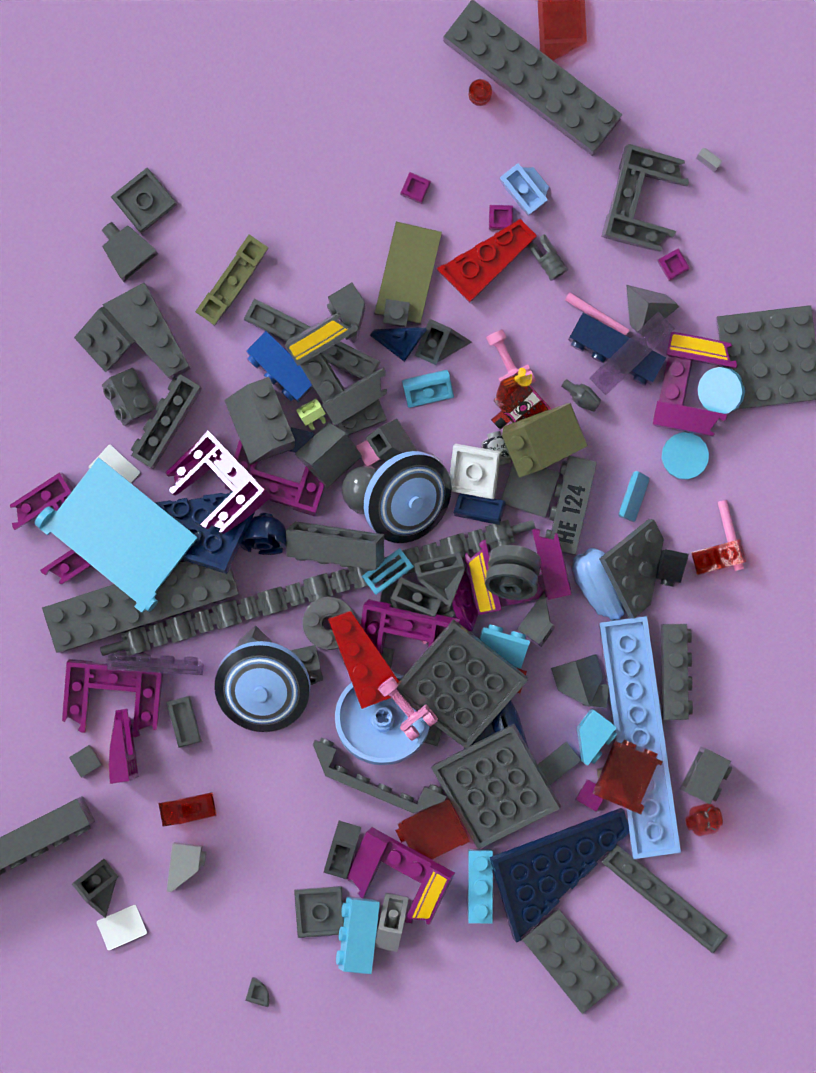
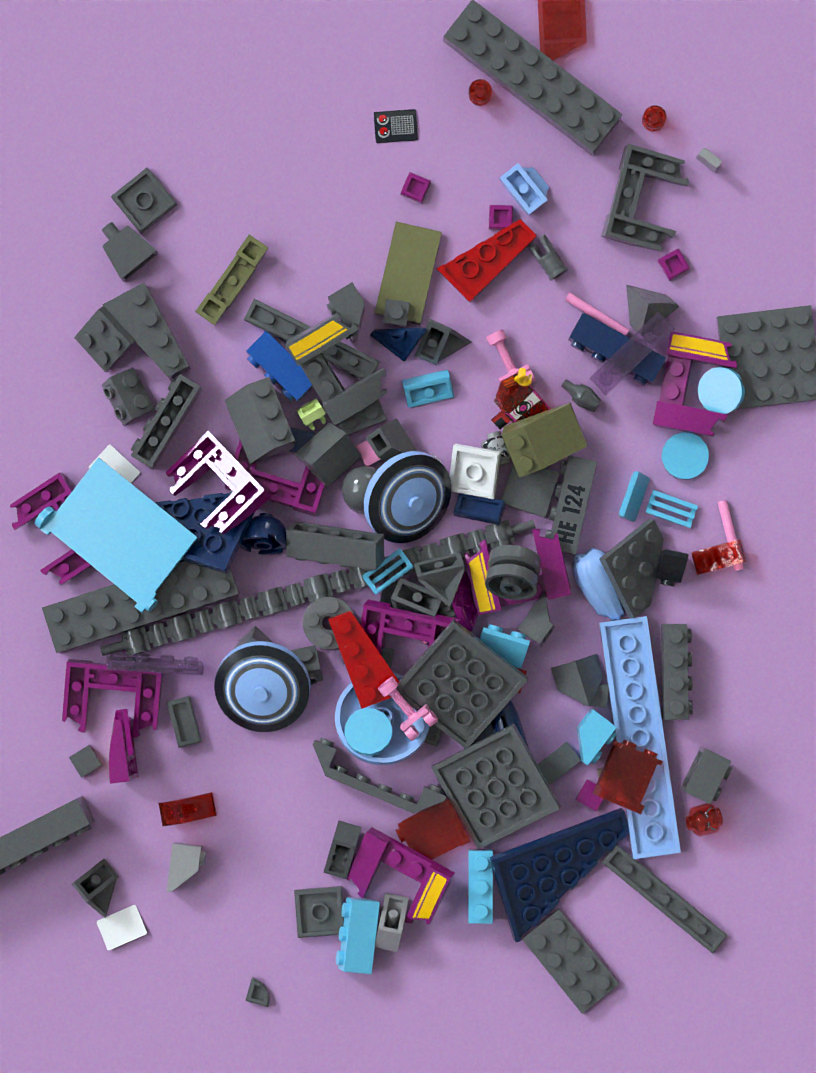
(368, 732): none -> medium azure tile
(395, 126): none -> black sticker
(656, 114): none -> clear red wheel
(693, 507): none -> medium azure tile

